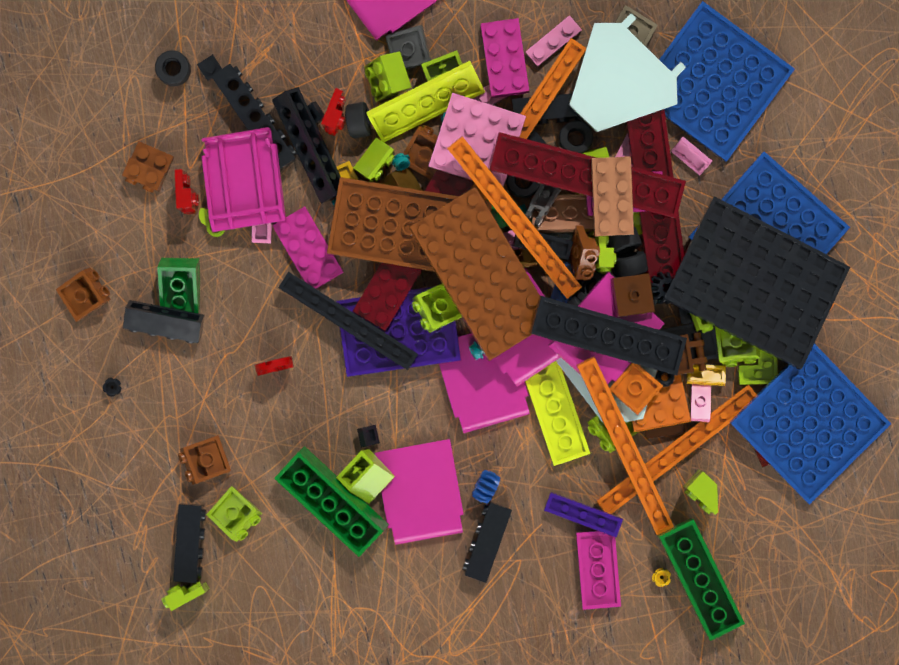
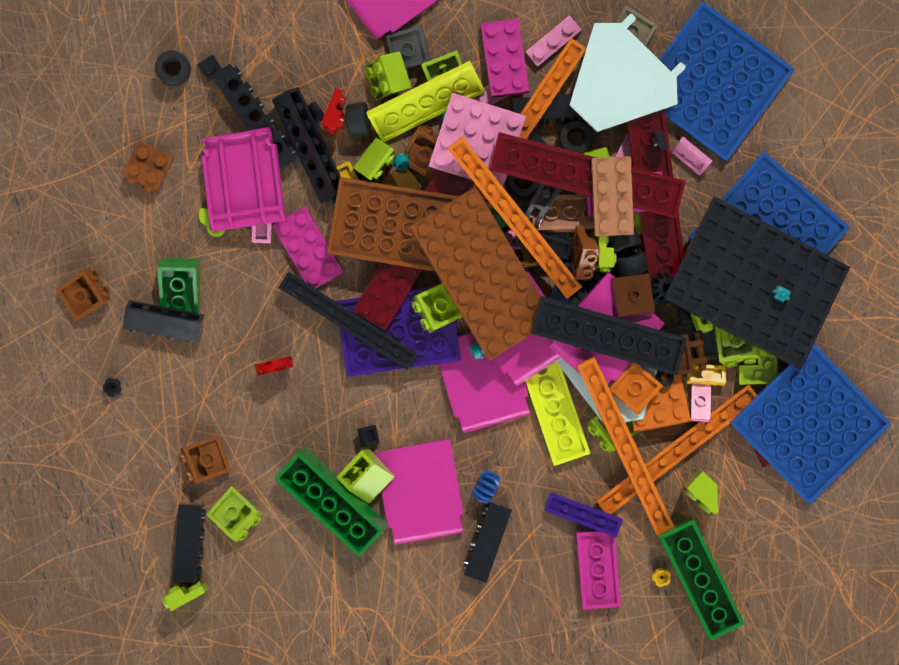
(185, 197): red plate -> none
(658, 141): none -> black plate
(781, 294): none -> teal plate

